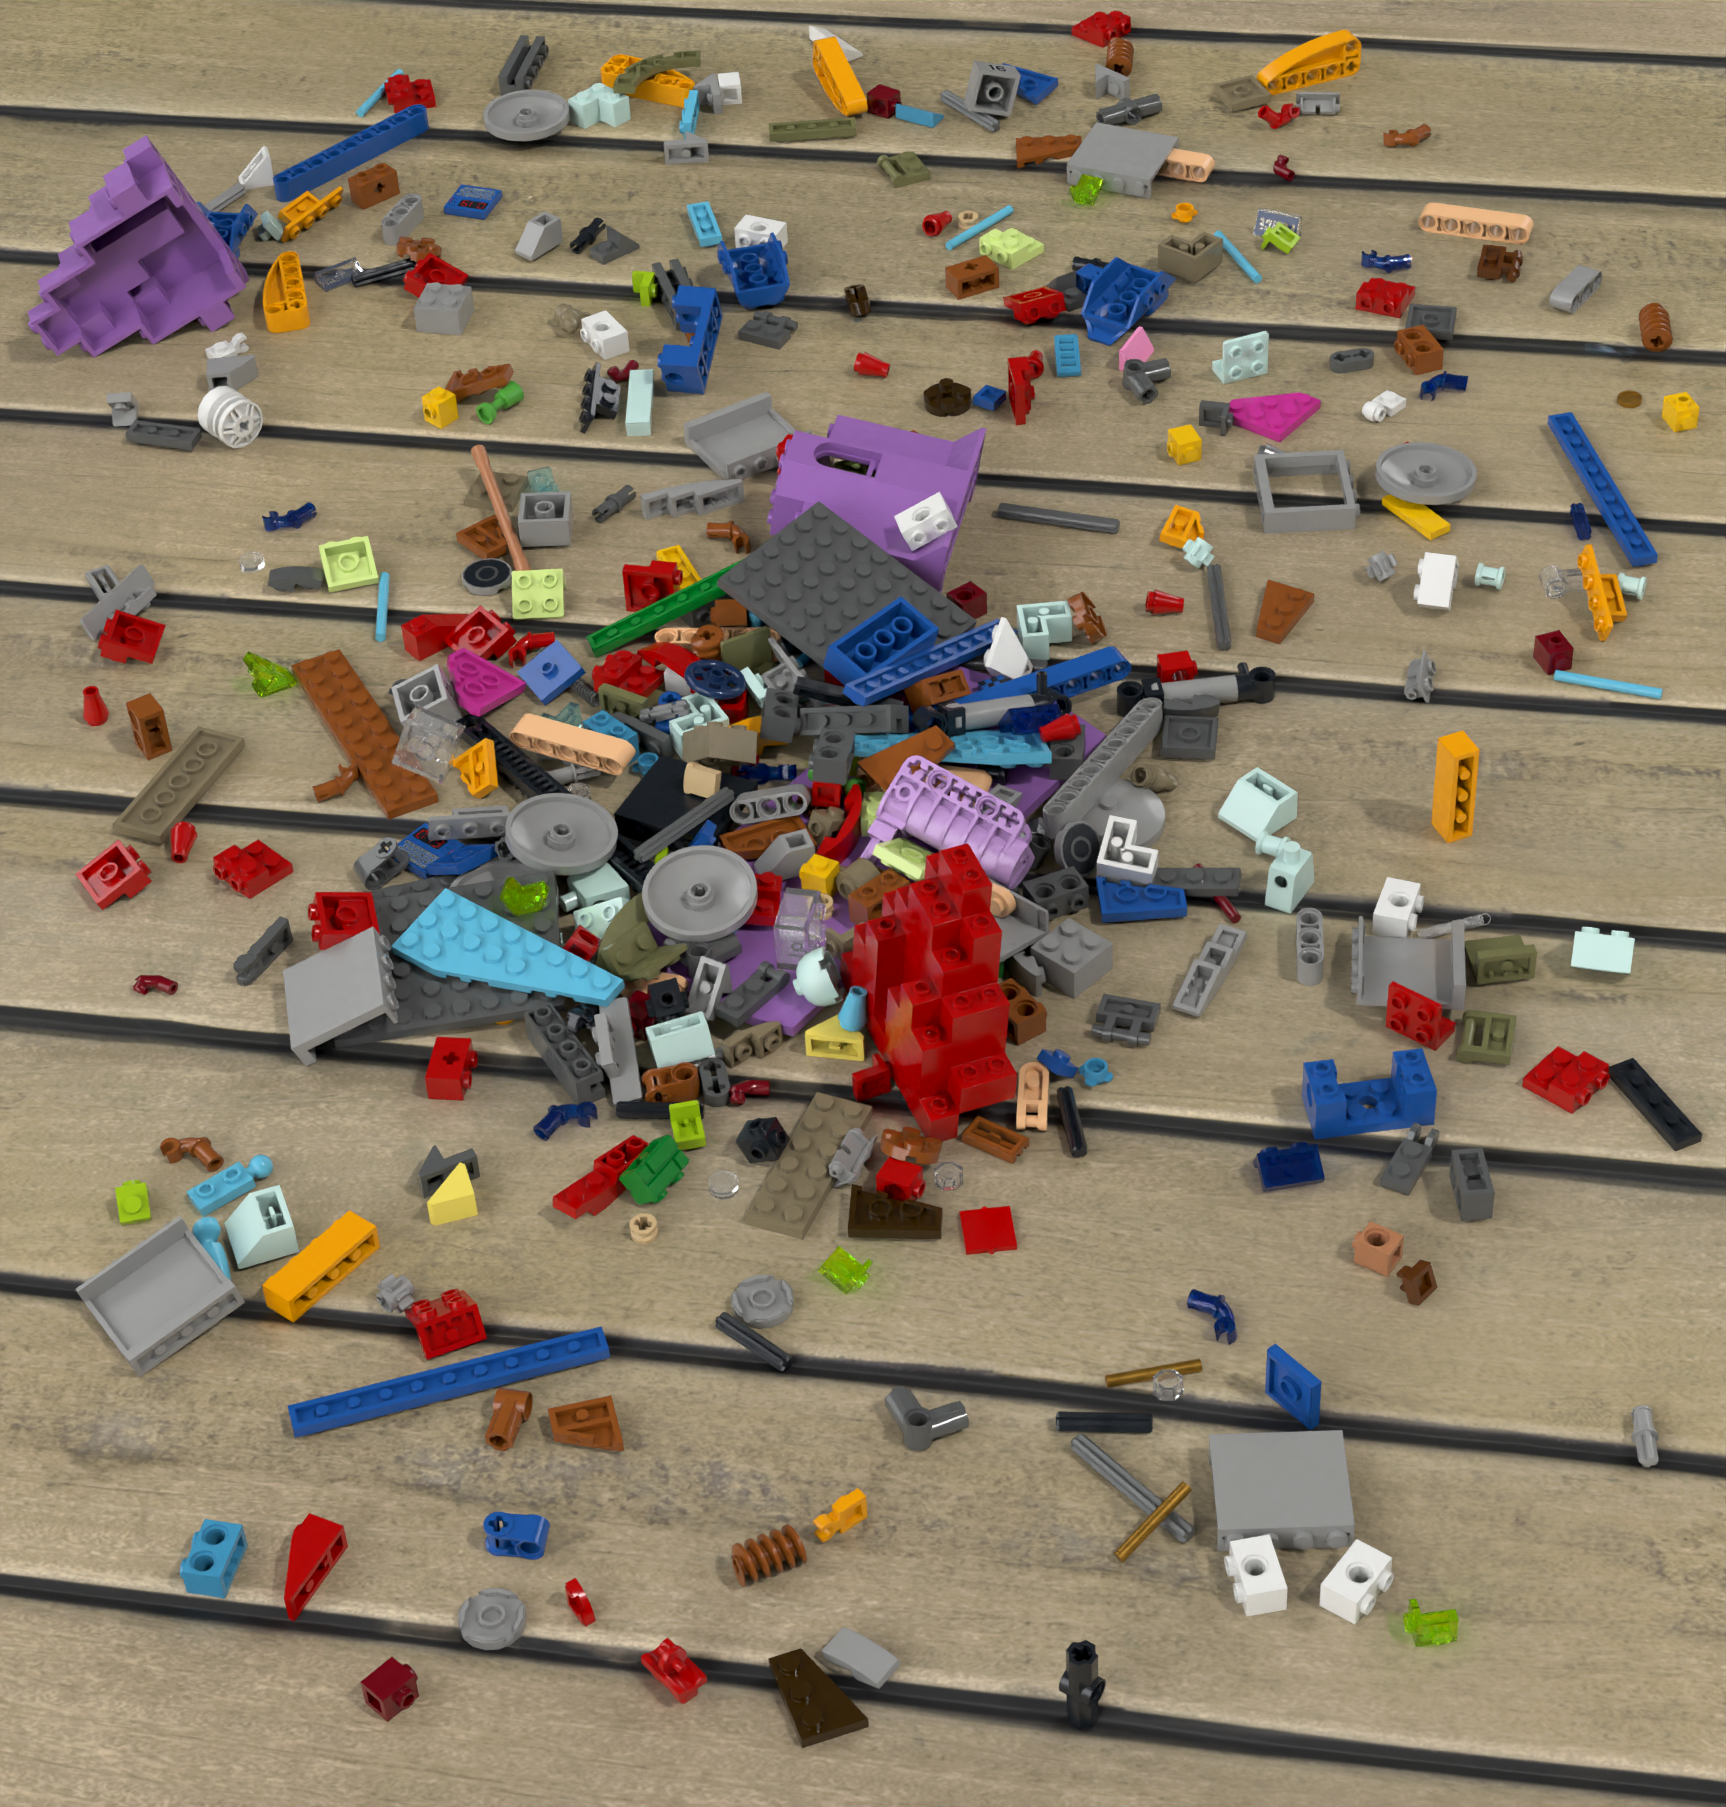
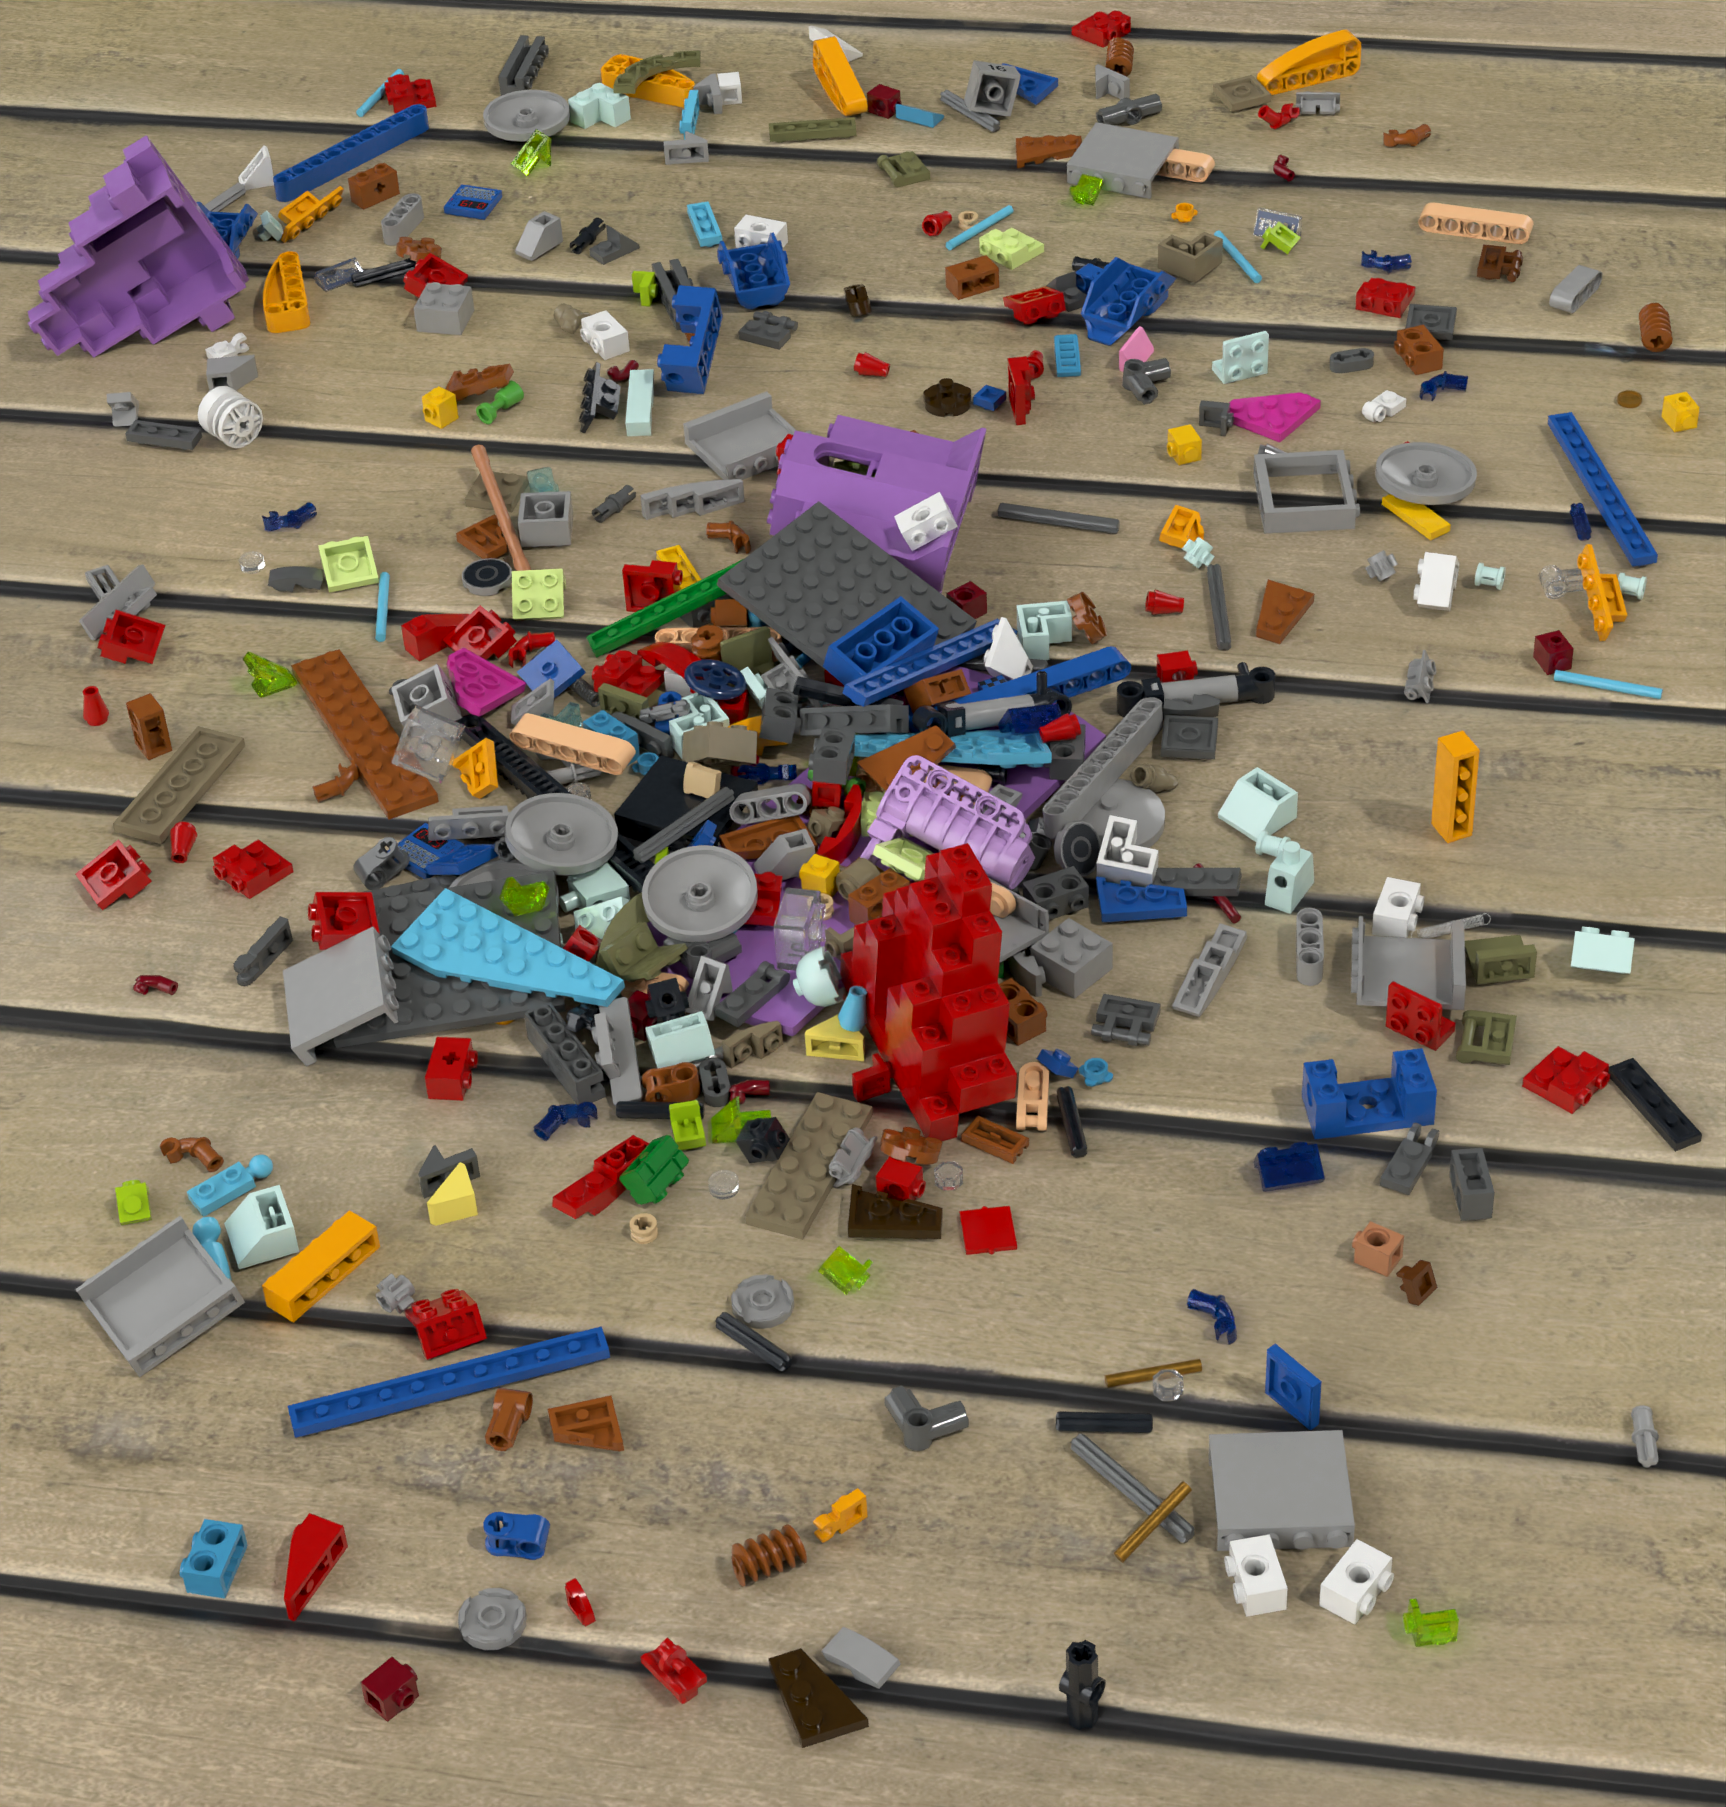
(535, 149): none -> clear neon green slope
(536, 702): none -> light grey slope
(730, 1121): none -> clear neon green slope

